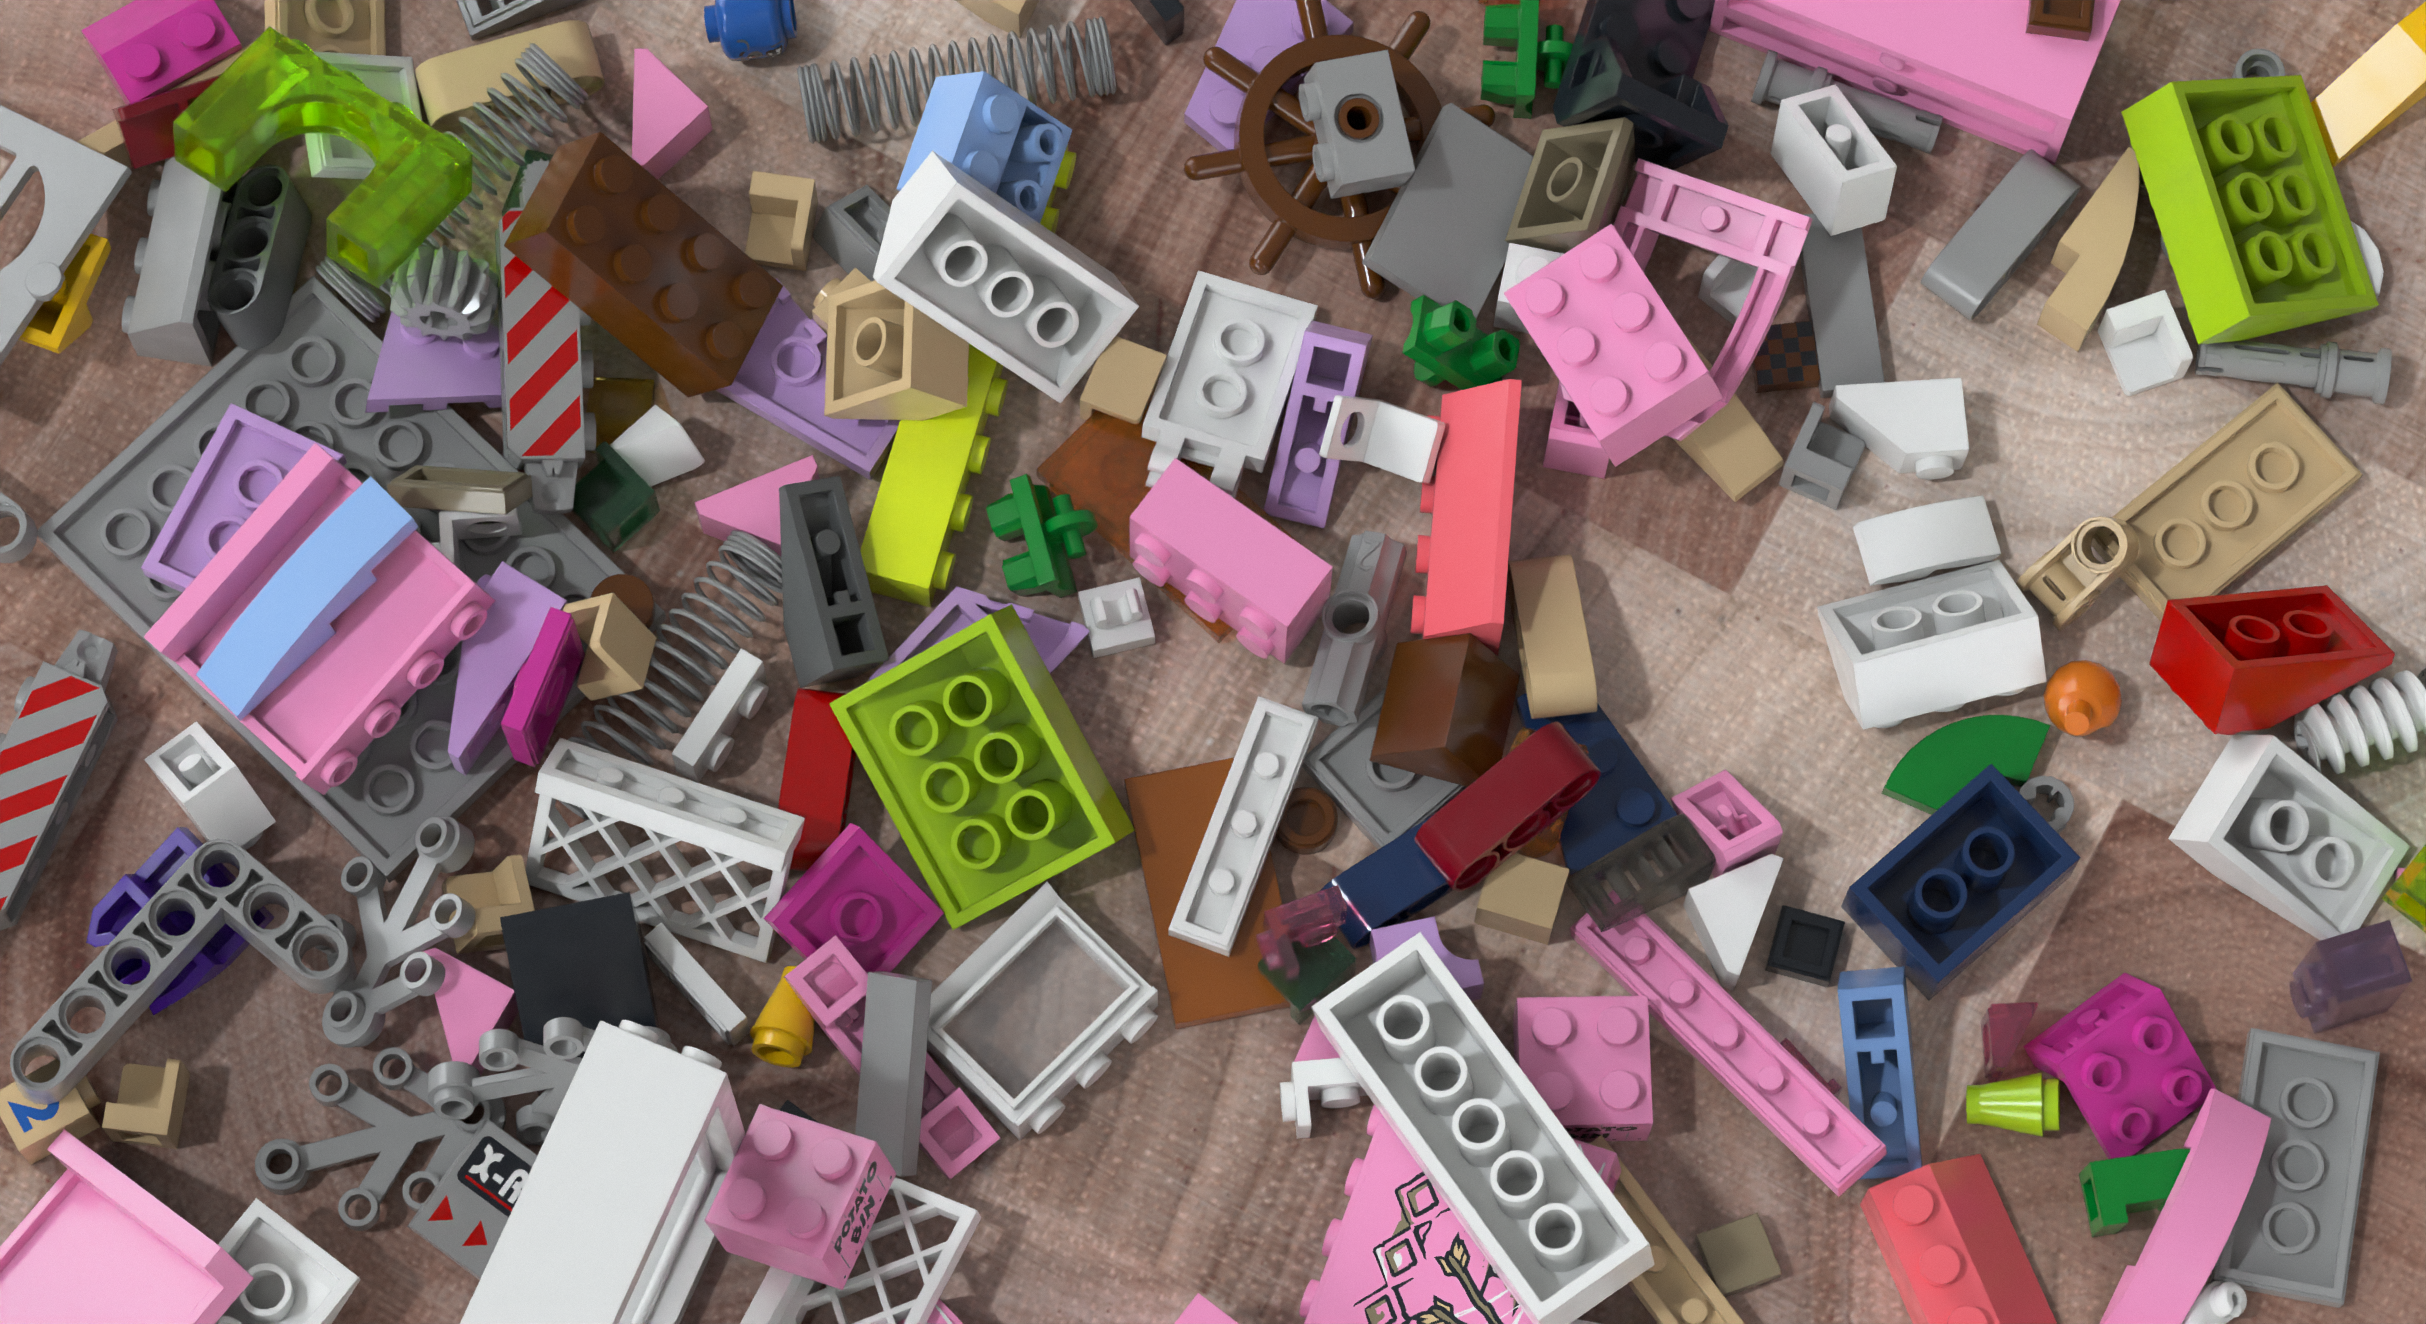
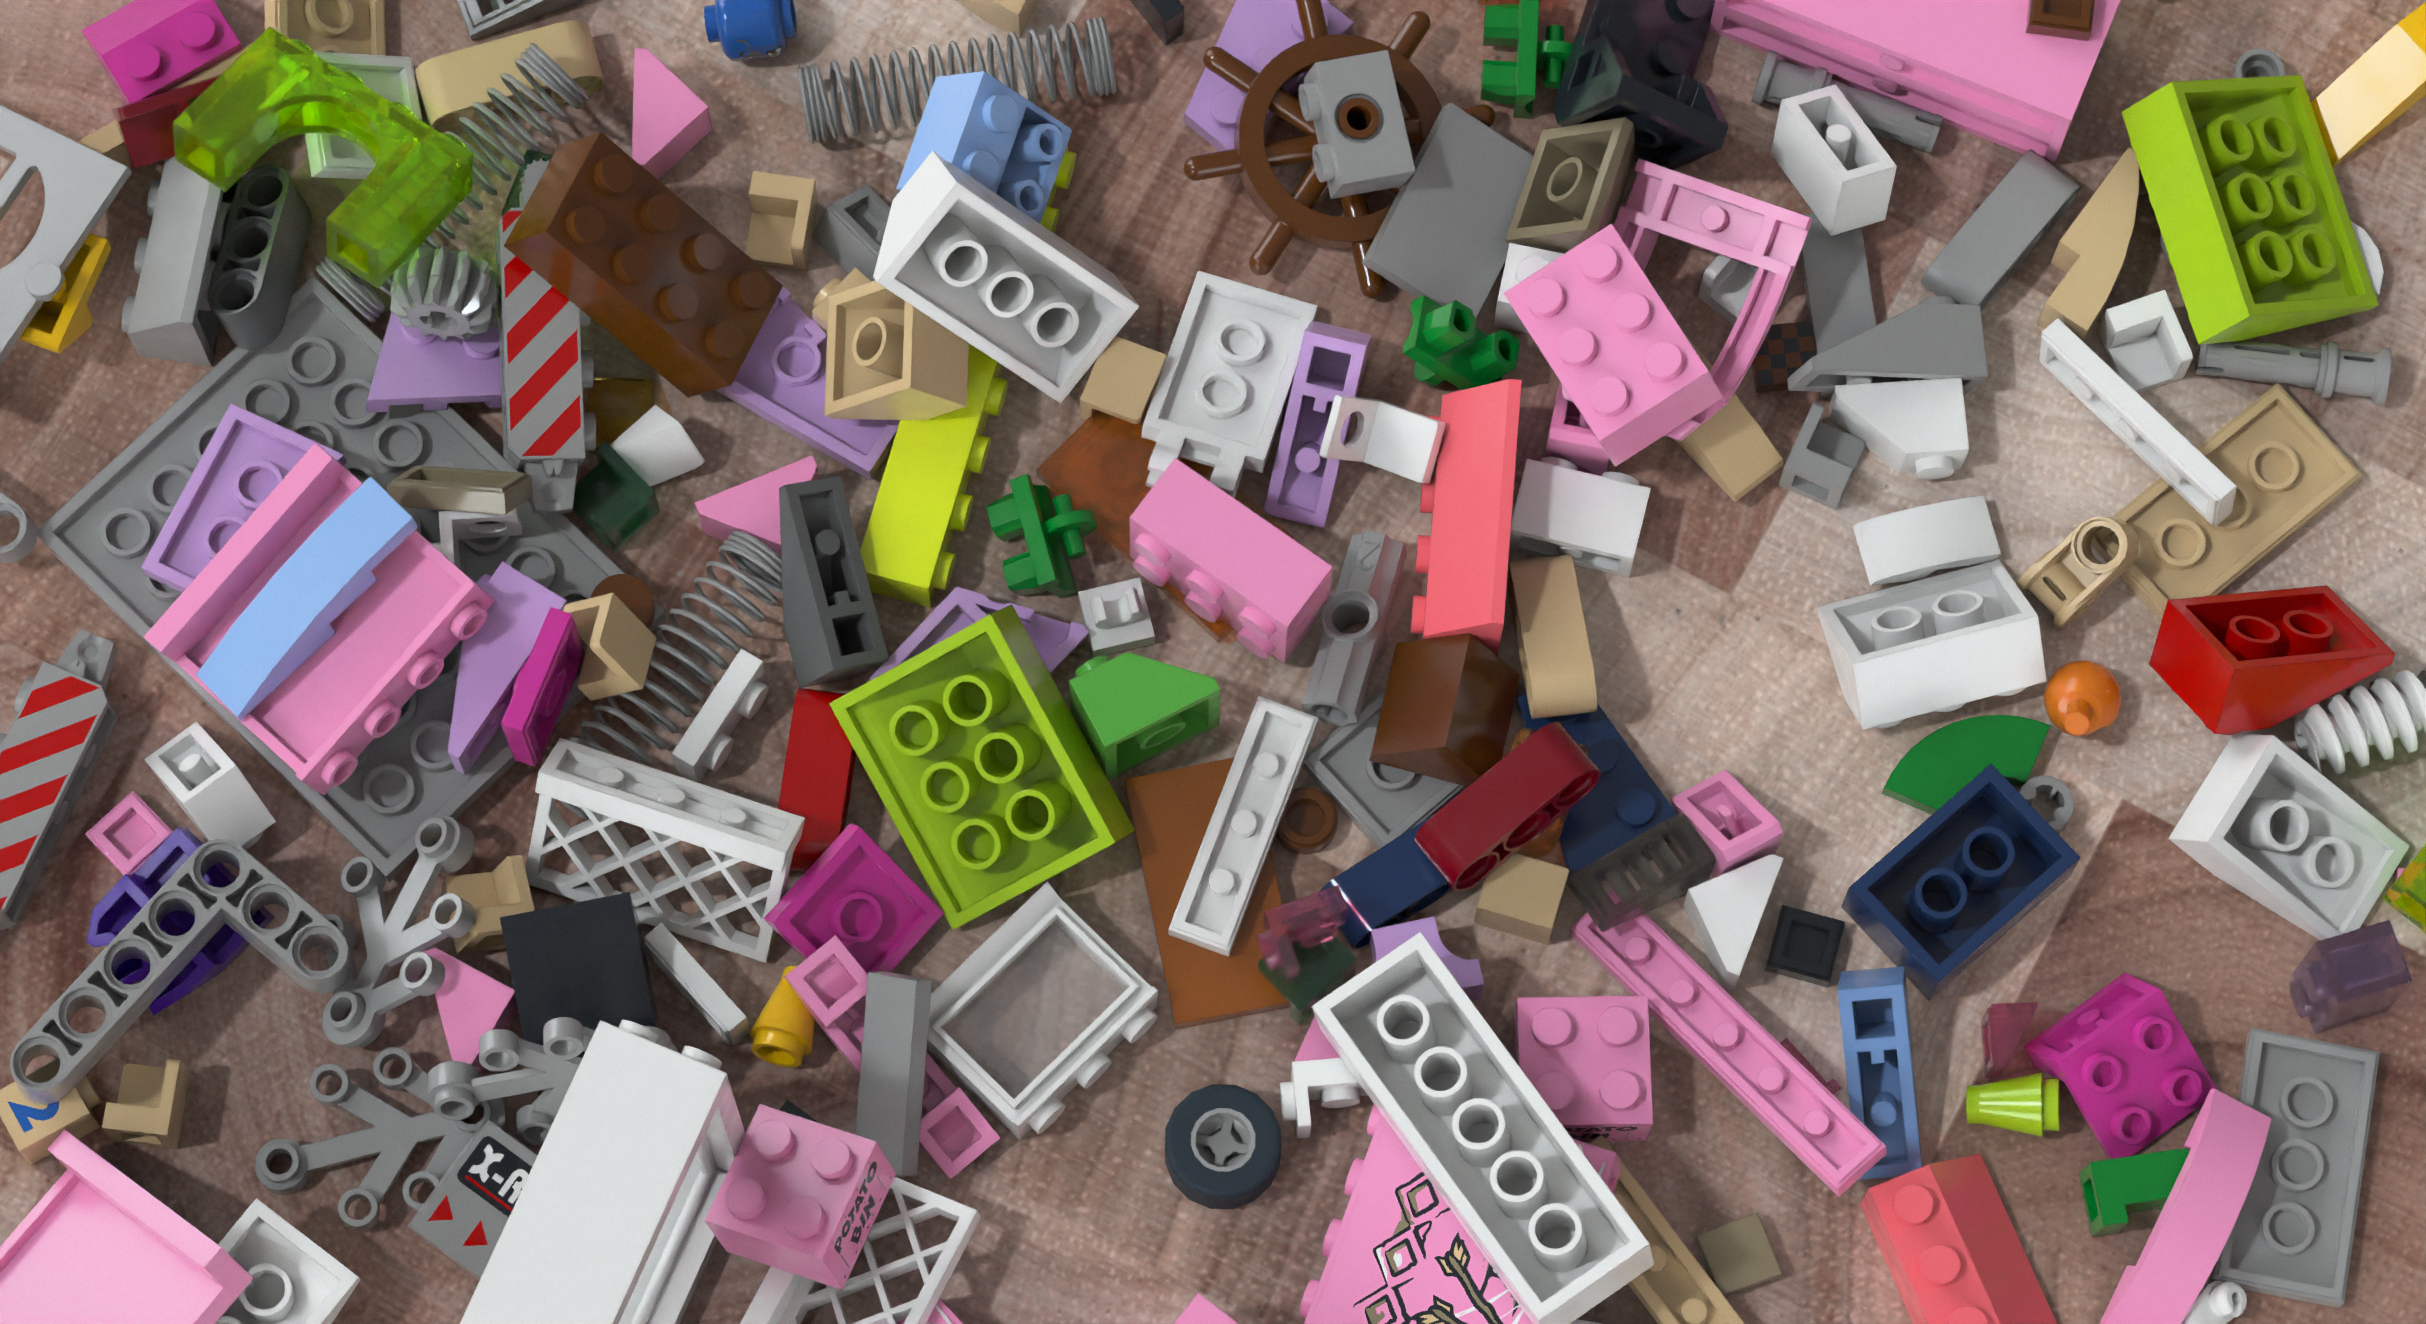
(129, 834): none -> bright pink tile
(1140, 708): none -> bright green slope
(1227, 1123): none -> black wheel
(1578, 515): none -> white brick
(1919, 344): none -> light grey slope
(2137, 423): none -> white tile

